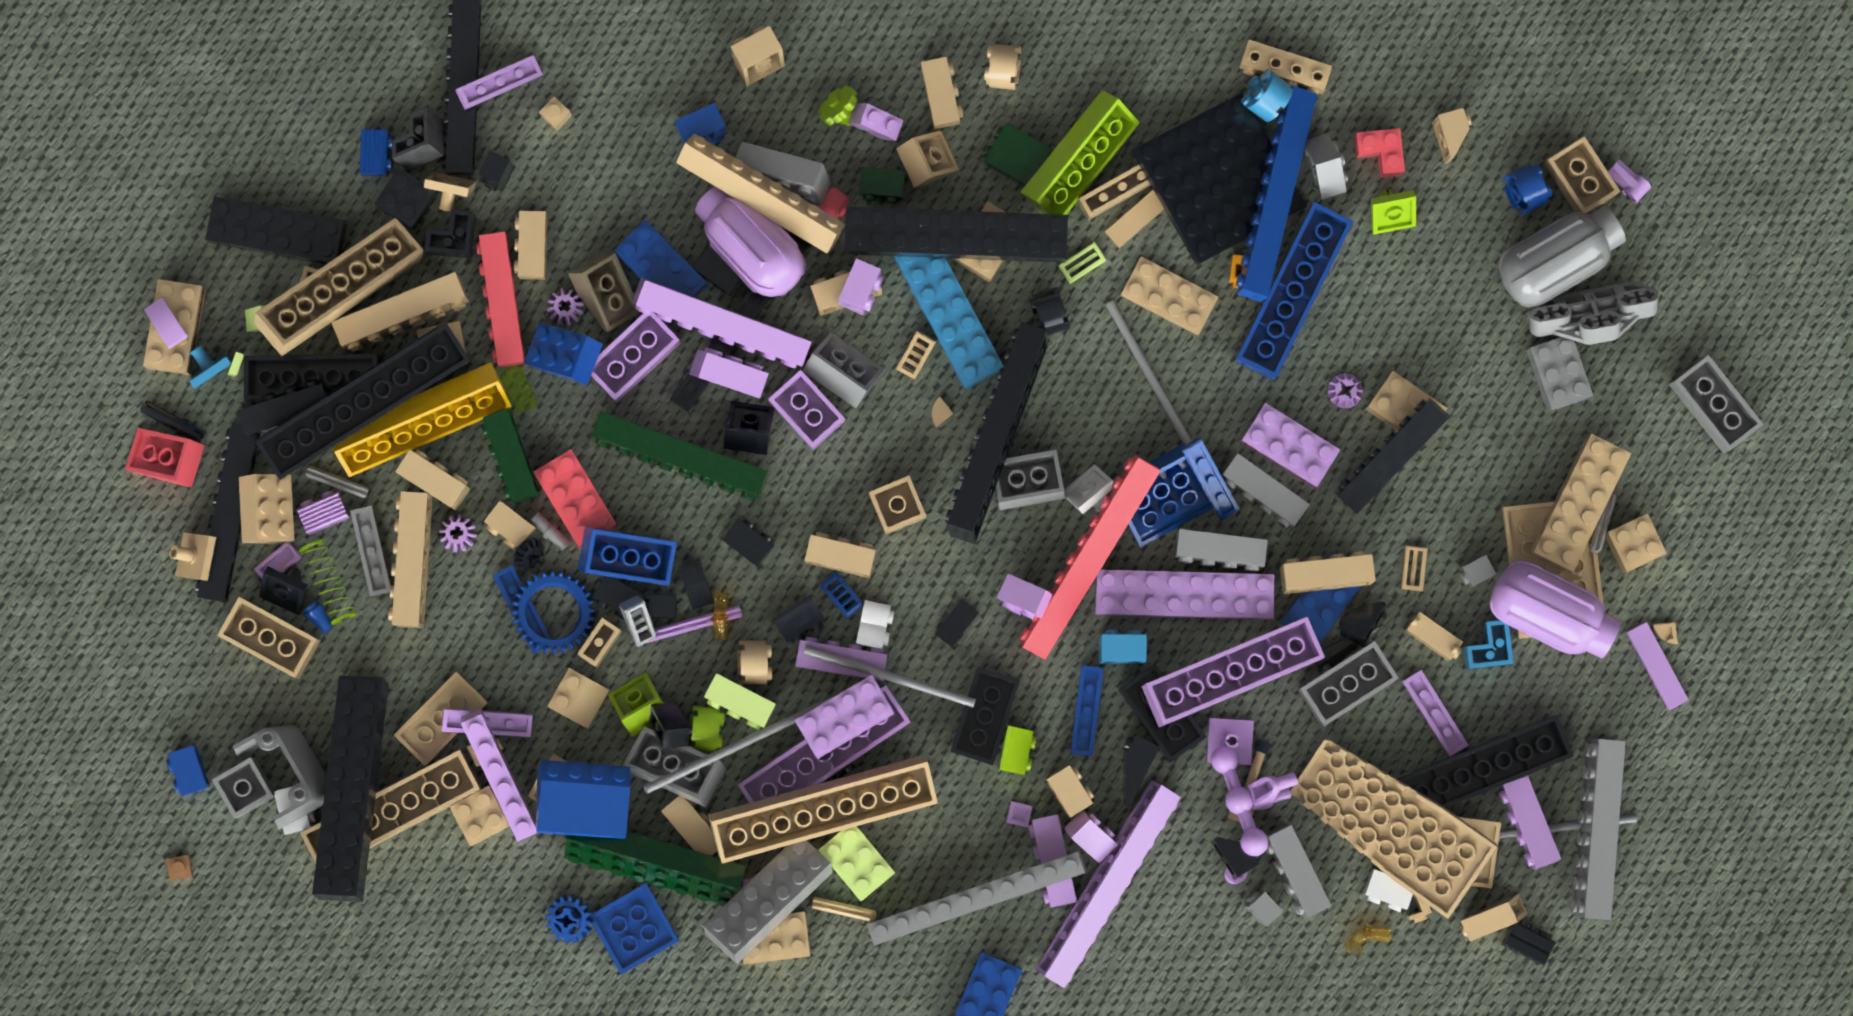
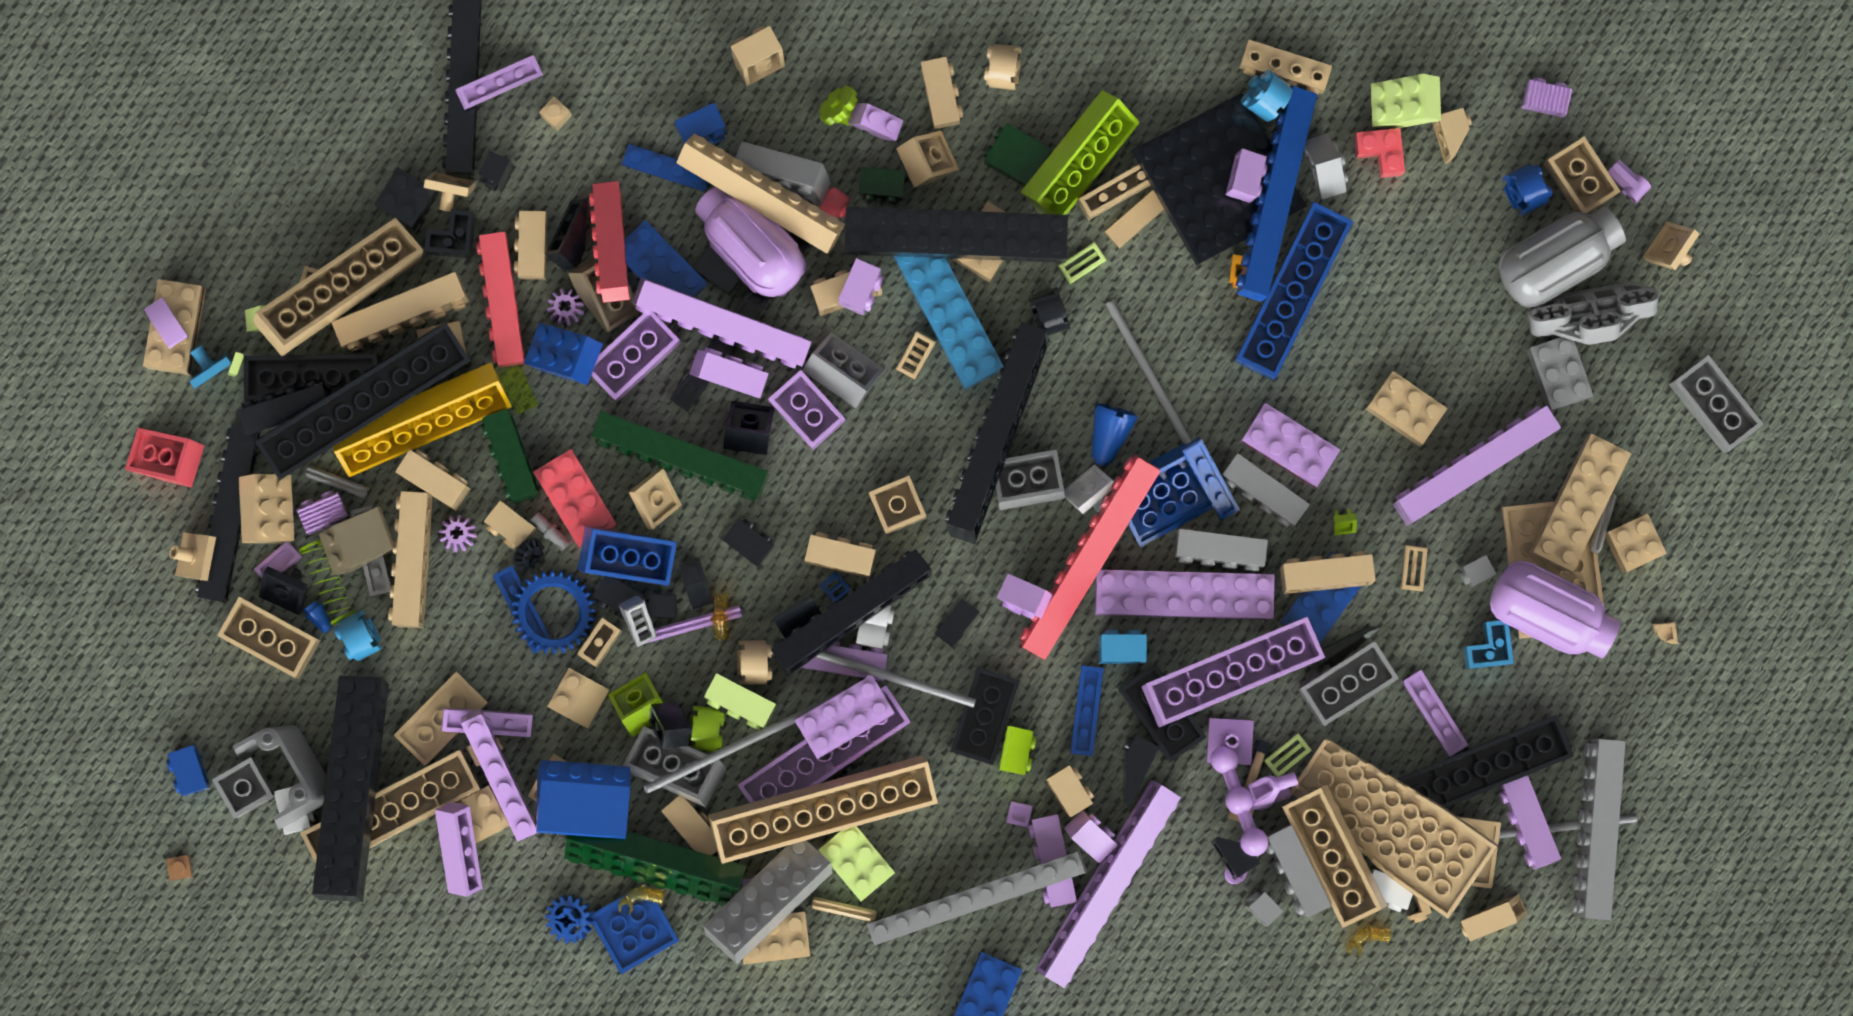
(180, 425): black pin -> none
(275, 231): black brick -> none
(357, 541): none -> dark tan slope
(358, 636): none -> dark azure brick
(375, 152): blue brick -> none
(422, 143): flat silver brick -> none
(458, 849): none -> lavender brick
(570, 237): none -> black slope
(610, 242): none -> coral brick
(641, 893): none -> clear yellow piece
(655, 498): none -> tan tile
(661, 167): none -> blue plate
(851, 611): none -> black brick
(940, 412): tan tile -> none
(1110, 432): none -> blue cone
(1169, 296): tan plate -> none
(1246, 176): none -> lavender brick
(1272, 767): none -> yellowish green tile
(1335, 856): none -> tan brick
(1344, 401): lavender gear -> none
(1344, 523): none -> lime tile
(1361, 622): black slope -> none
(1393, 211): lime tile -> none
(1393, 455): black brick -> none
(1406, 101): none -> yellowish green brick
(1434, 636): tan brick -> none
(1481, 462): none -> lavender brick
(1528, 942): black brick -> none
(1546, 97): none -> lavender brick
(1657, 666): lavender tile -> none
(1671, 246): none -> tan tile

